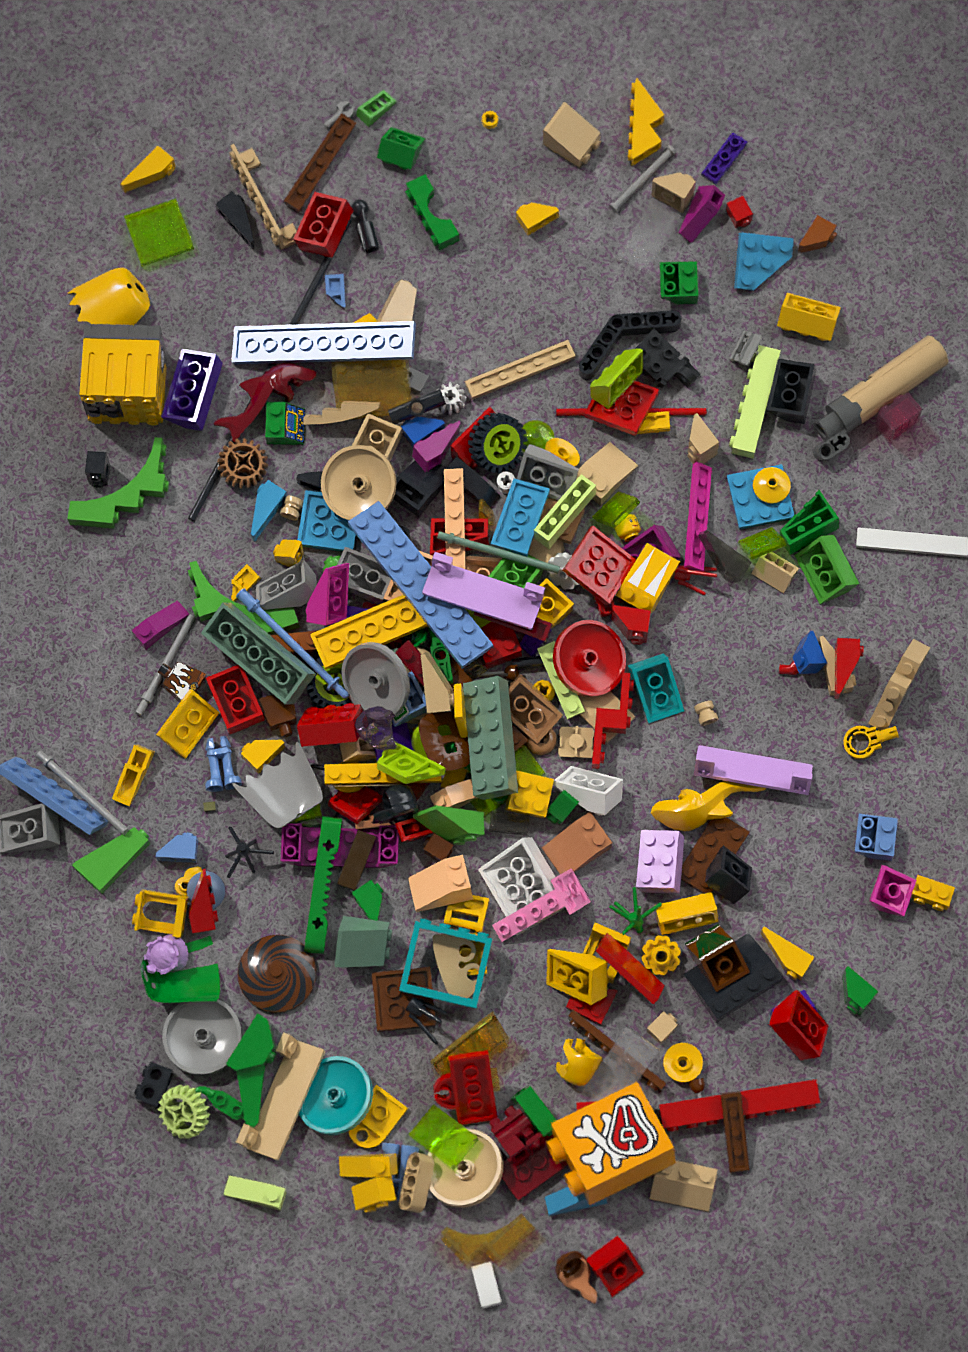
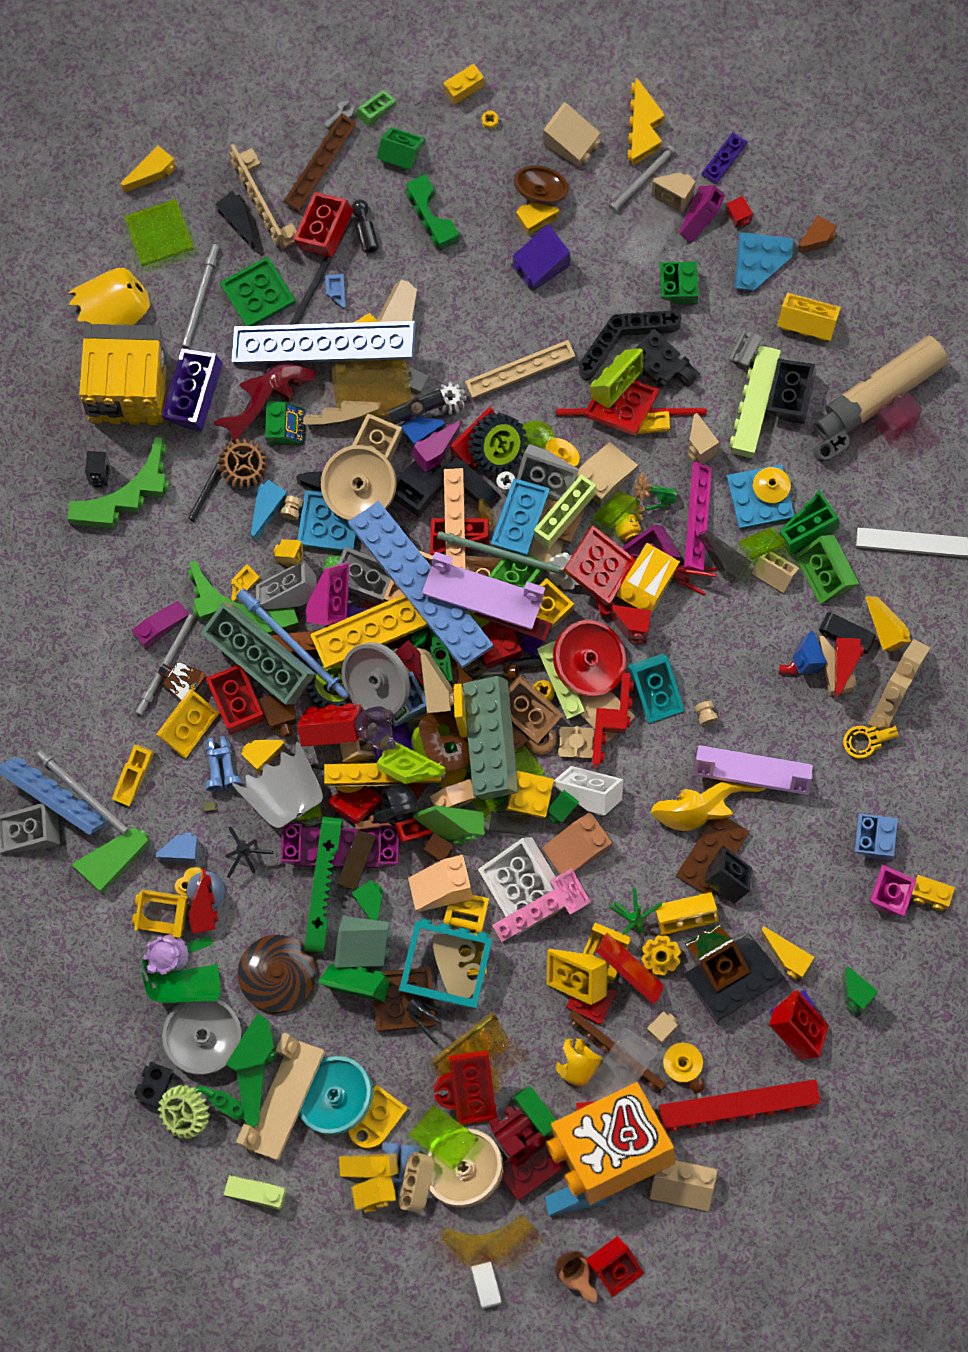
(210, 263): none -> light grey bar
(257, 292): none -> green plate
(356, 982): none -> green slope
(463, 84): none -> yellow brick
(540, 184): none -> reddish brown dish
(541, 258): none -> dark purple slope
(642, 489): none -> plant
(660, 861): lavender brick -> none
(734, 1131): reddish brown tile -> none
(839, 627): none -> black beam
(890, 629): none -> yellow slope

